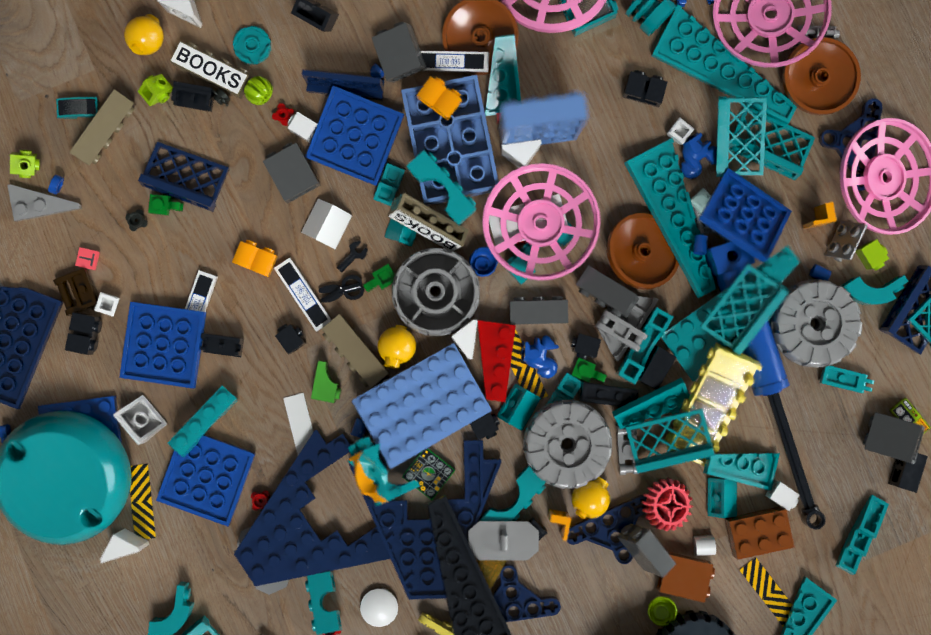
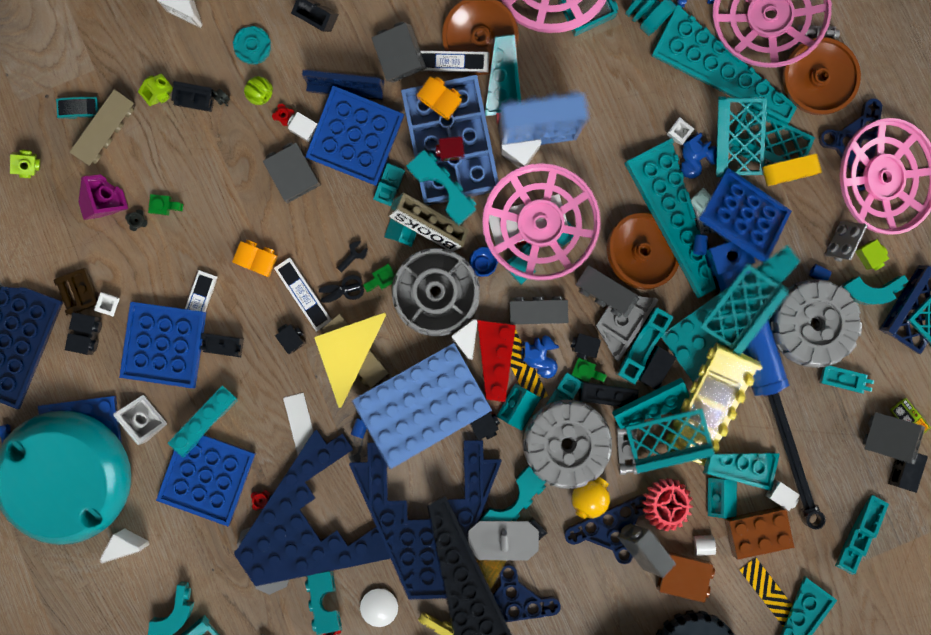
(32, 204): light grey wing -> none
(55, 184): blue tile -> none
(87, 258): coral tile -> none
(100, 198): none -> magenta slope
(142, 502): sticker -> none
(144, 35): yellow brick -> none
(174, 189): dark blue fence -> none
(209, 69): brick -> none
(324, 387): bright green arch -> none
(326, 223): white slope -> none
(345, 352): none -> light yellow tile
(372, 473): teal hips -> none
(376, 71): blue hinge -> none
(396, 346): yellow brick -> none
(429, 472): tile -> none
(450, 149): none -> dark red brick
(561, 518): light orange panel -> none
(621, 330): light grey plate -> none
(645, 89): black piece -> none
(661, 610): lime hair -> none
(792, 169): none -> yellow beam
(824, 215): light orange panel -> none

